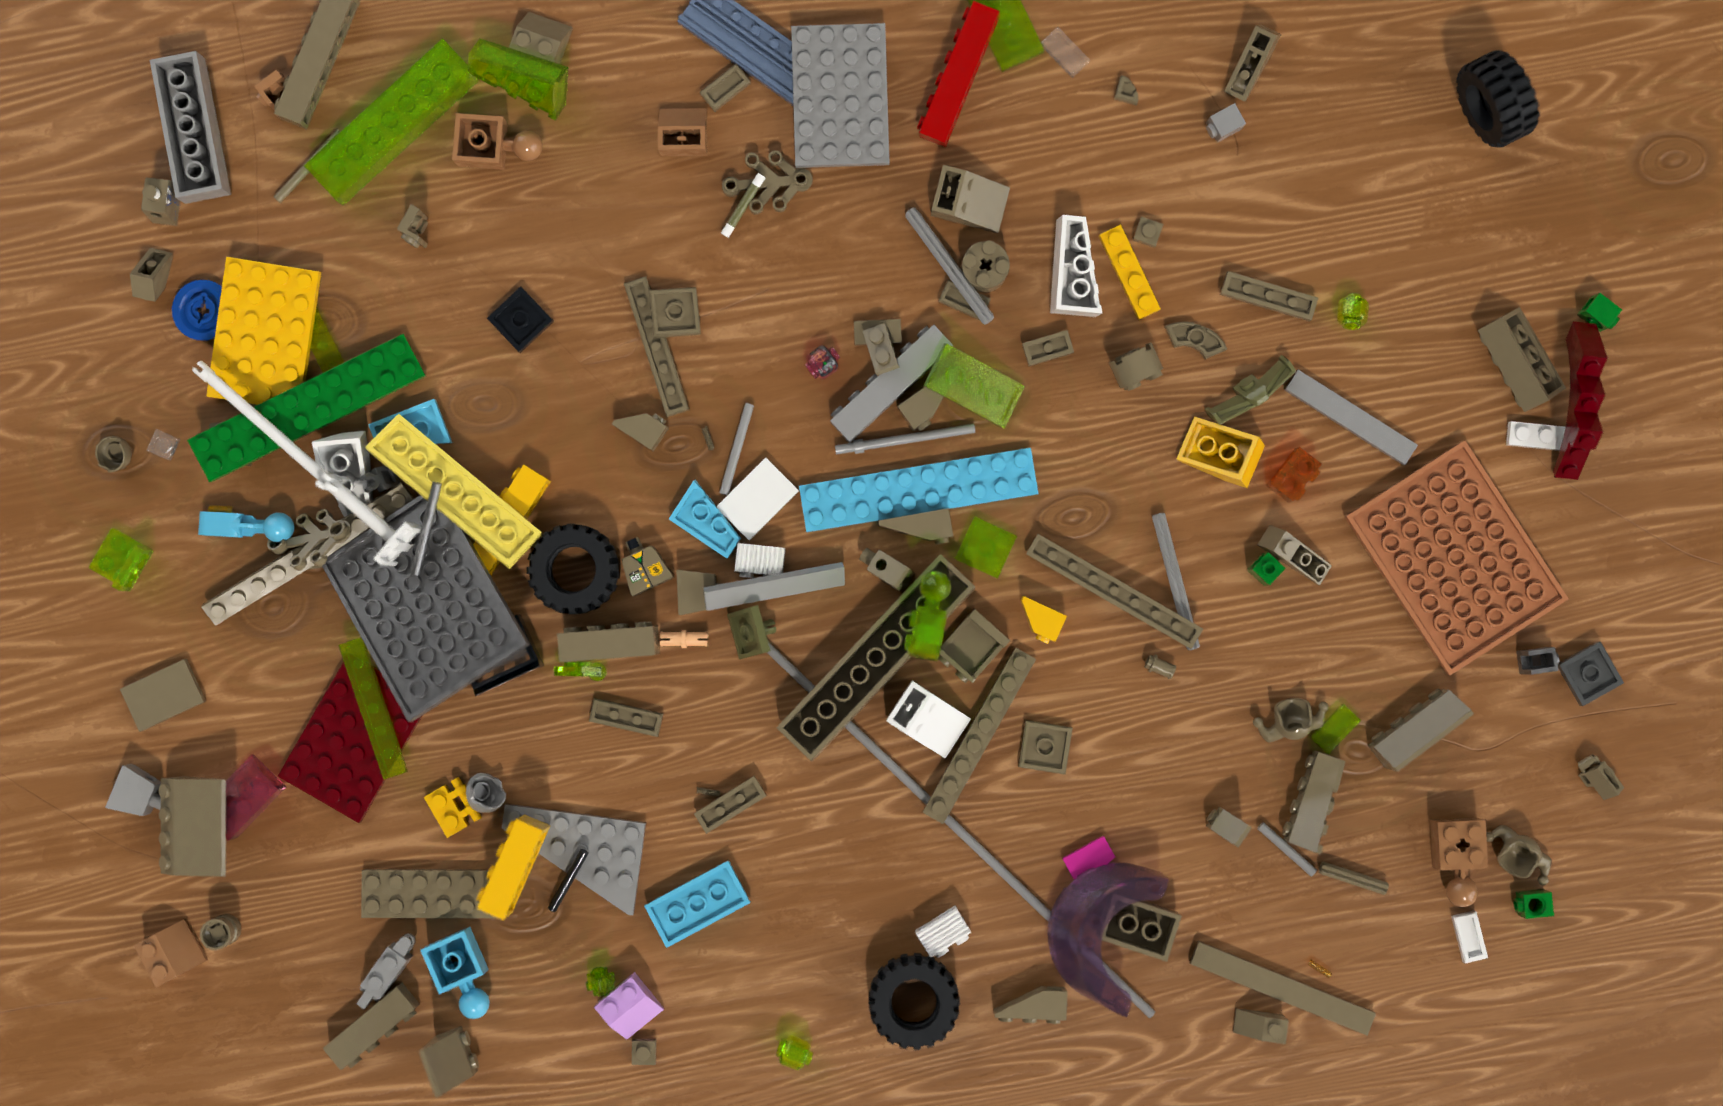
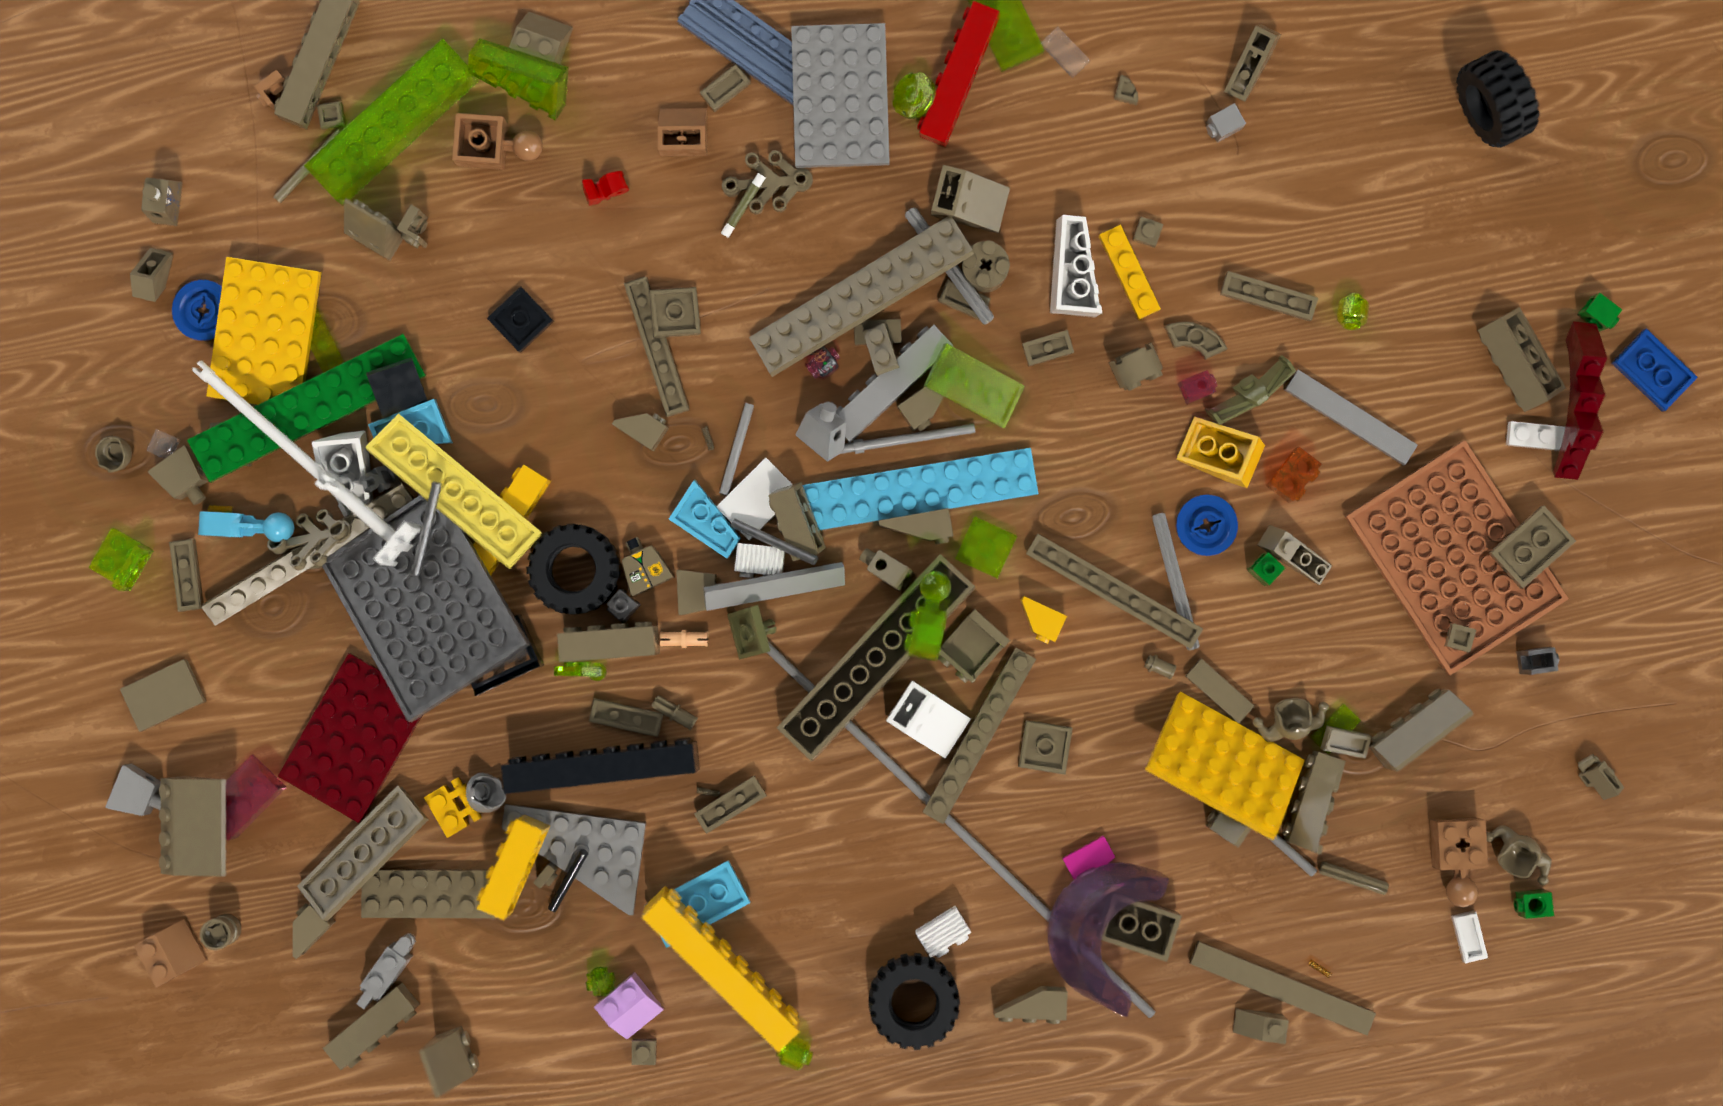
(181, 475): none -> dark tan torso
(186, 575): none -> dark tan tile
(190, 127): light grey brick -> none
(308, 929): none -> dark tan slope
(331, 115): none -> dark tan tile
(362, 853): none -> dark tan plate
(371, 229): none -> dark tan slope
(373, 708): clear neon green tile -> none
(396, 387): none -> black tile
(449, 974): medium azure brick -> none
(547, 876): none -> dark tan plate
(600, 767): none -> black brick
(608, 186): none -> red leg
(622, 606): none -> flat silver window
(674, 712): none -> dark tan axle
(722, 968): none -> yellow brick
(773, 541): none -> flat silver bar
(796, 519): none -> dark tan brick
(823, 431): none -> light grey torso
(861, 295): none -> dark tan plate
(914, 95): none -> clear neon green tile
(1198, 387): none -> clear pink brick
(1219, 690): none -> dark tan tile
(1220, 534): none -> blue gear
(1225, 765): none -> yellow plate
(1346, 742): none -> dark tan tile
(1460, 637): none -> dark tan plate
(1532, 547): none -> dark tan plate
(1590, 673): dark grey plate -> none
(1654, 370): none -> blue tile

